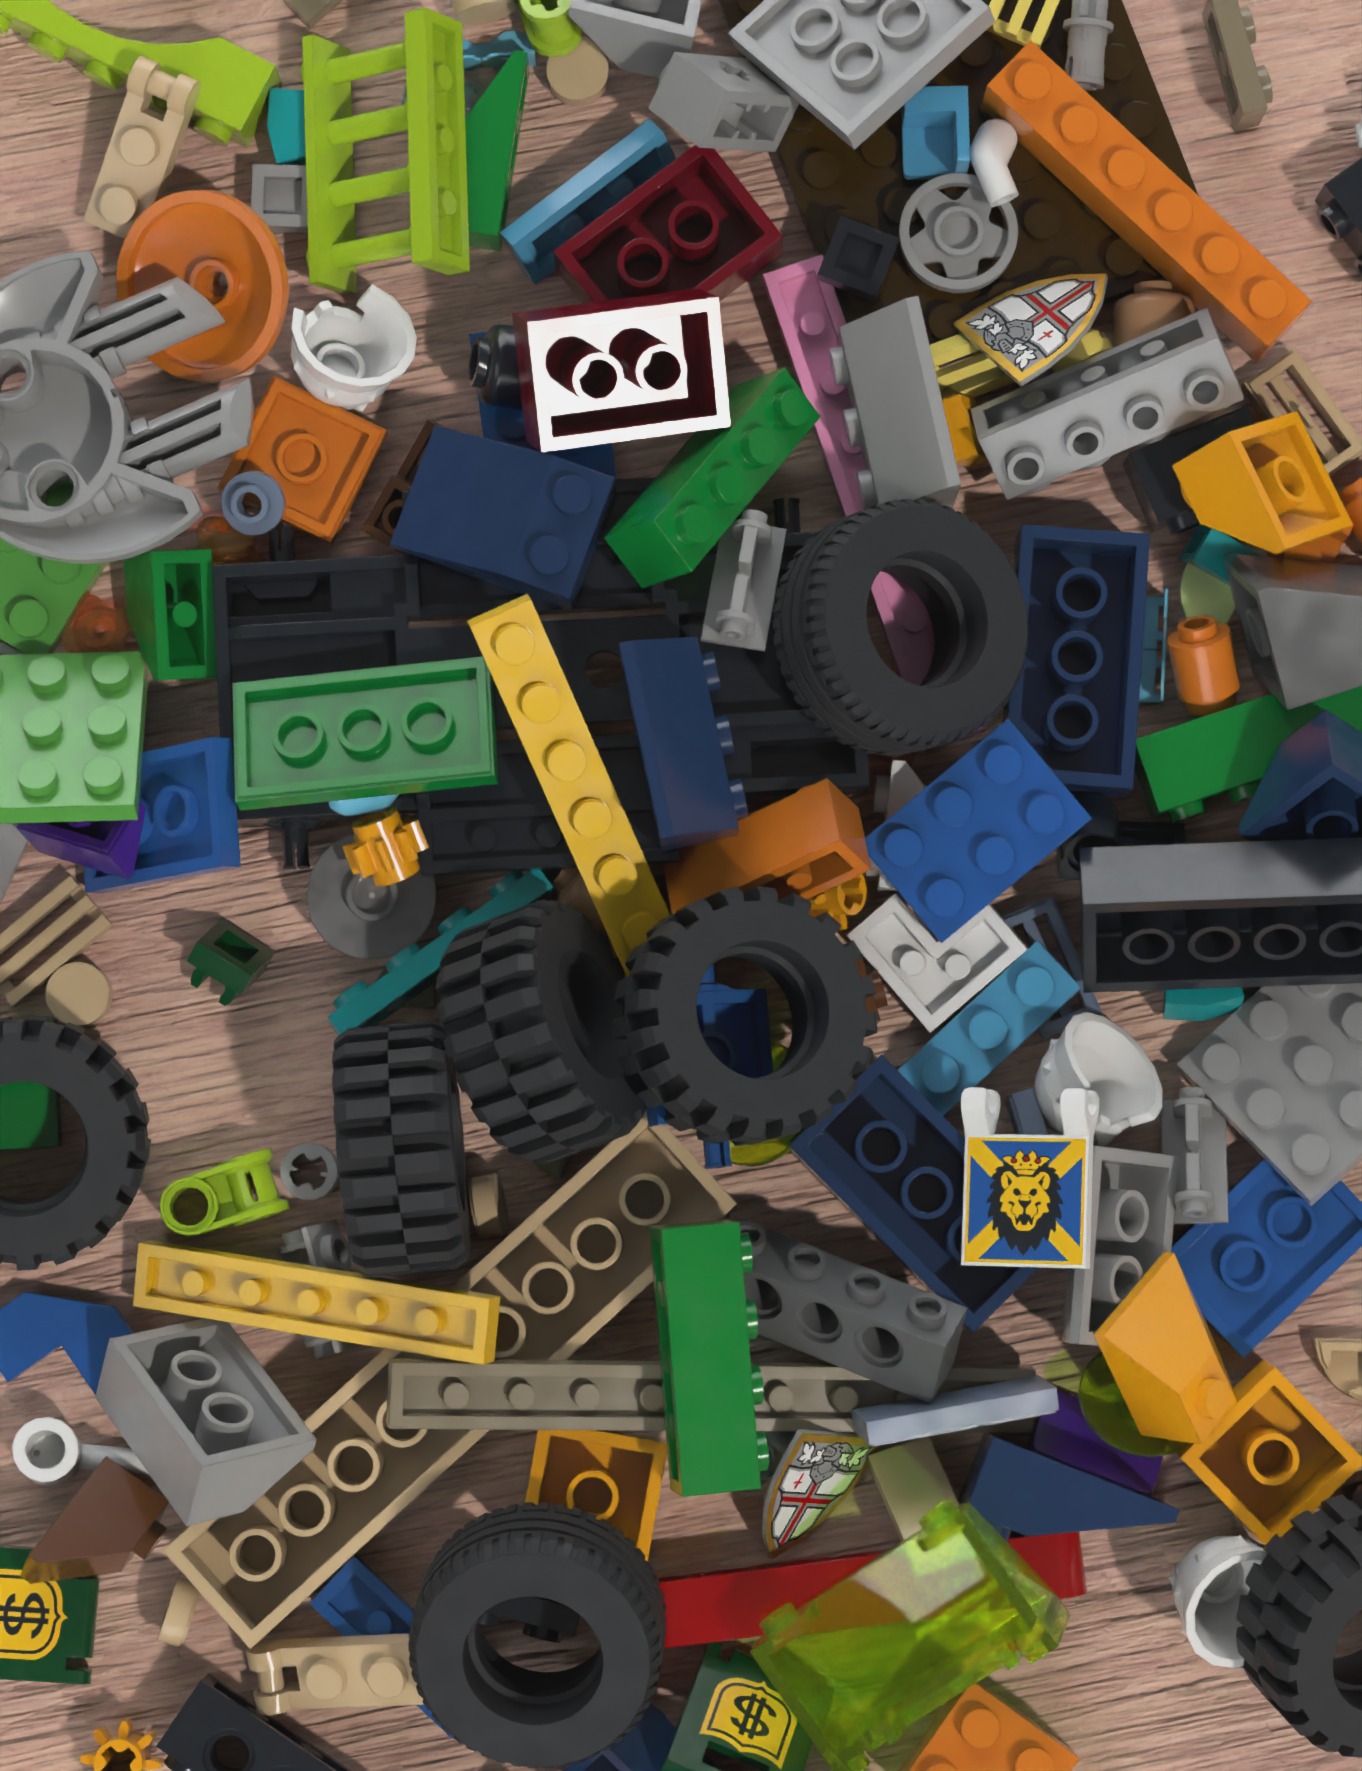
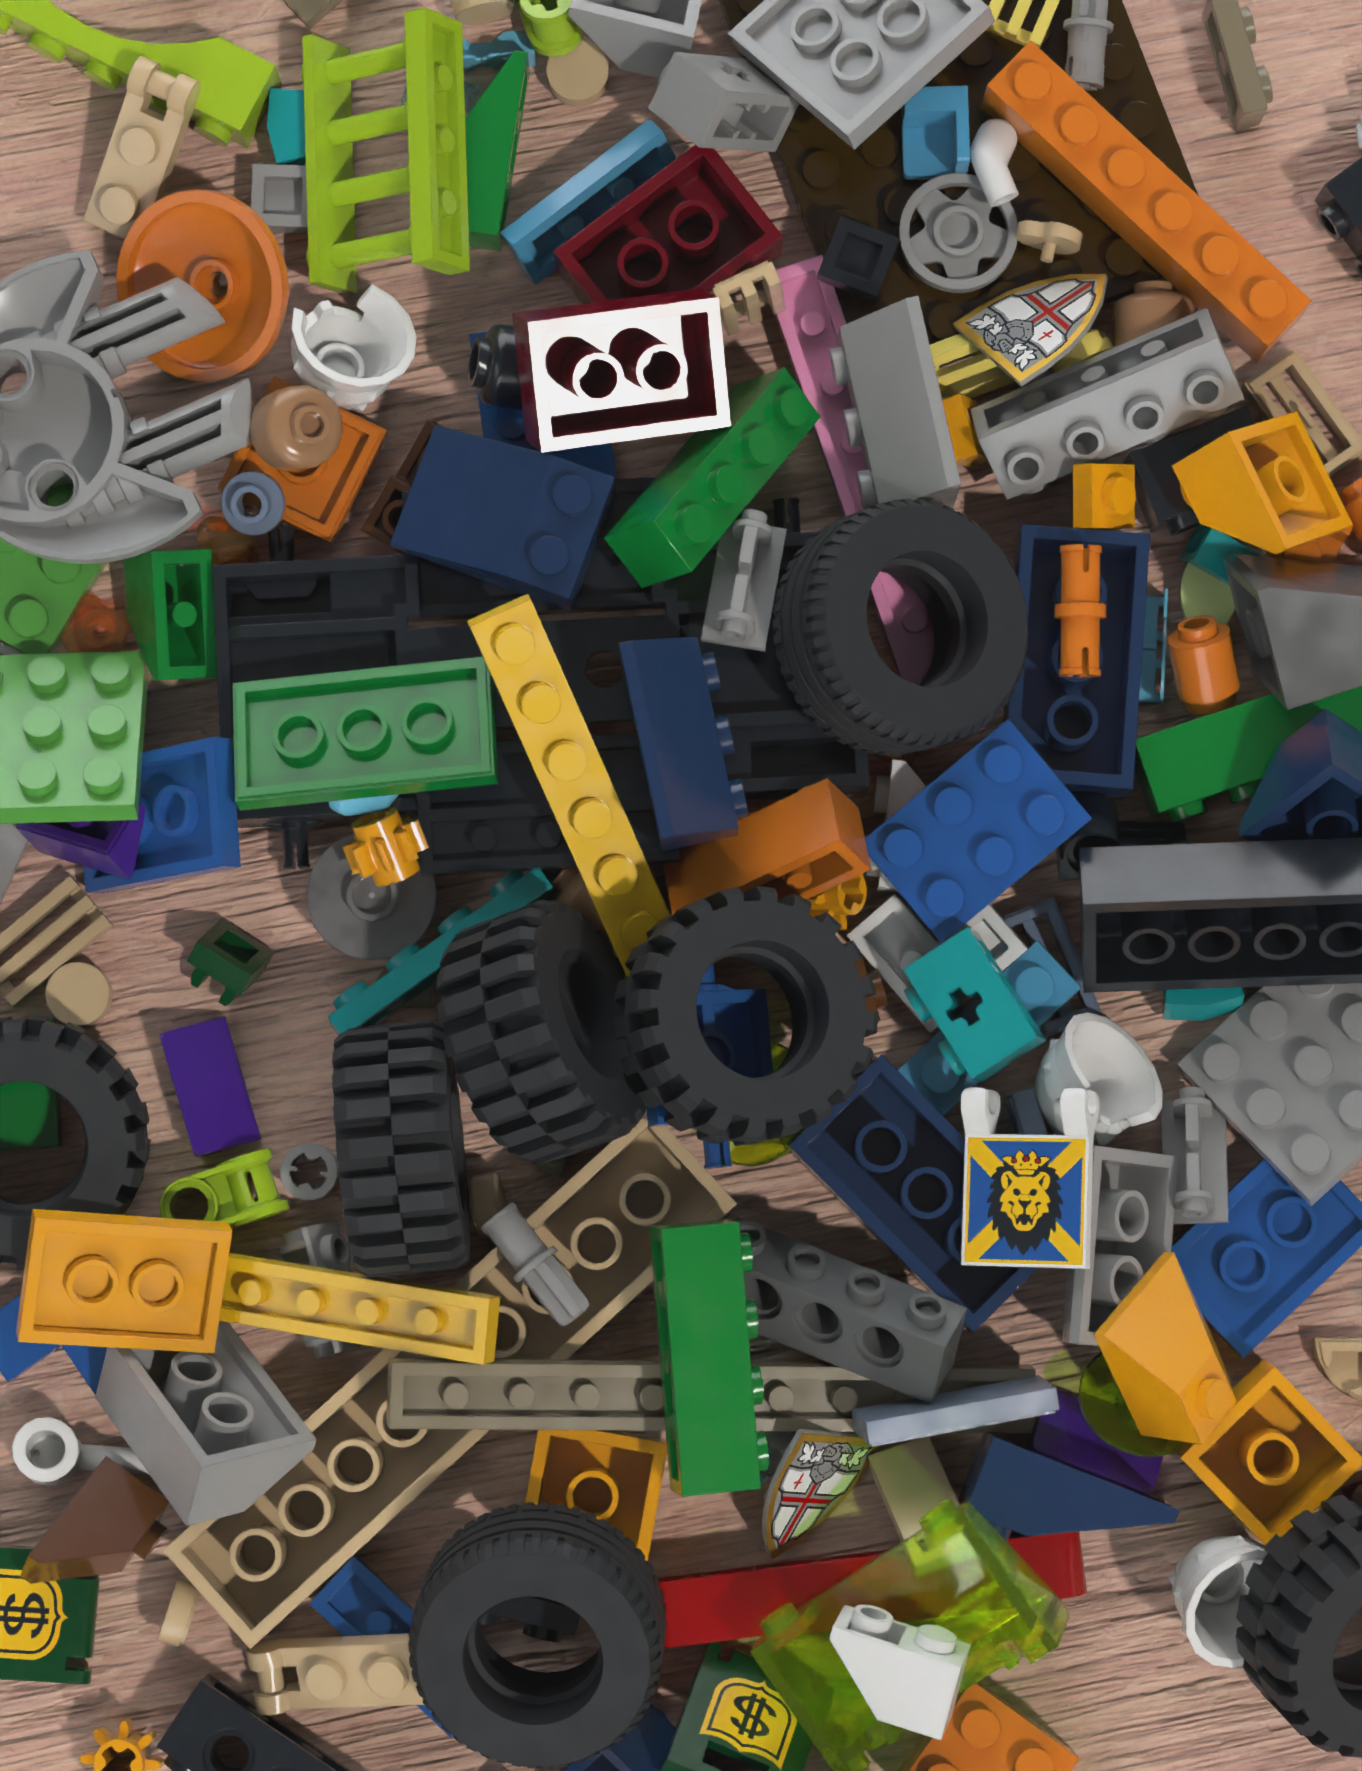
(123, 1281): none -> light orange plate
(210, 1086): none -> dark purple slope
(296, 428): none -> medium nougat head
(536, 1265): none -> light grey axle
(752, 300): none -> tan tile
(901, 1669): none -> white slope
(968, 968): none -> teal brick
(1049, 237): none -> tan piece
(1080, 610): none -> orange pin
(1104, 496): none -> light orange plate

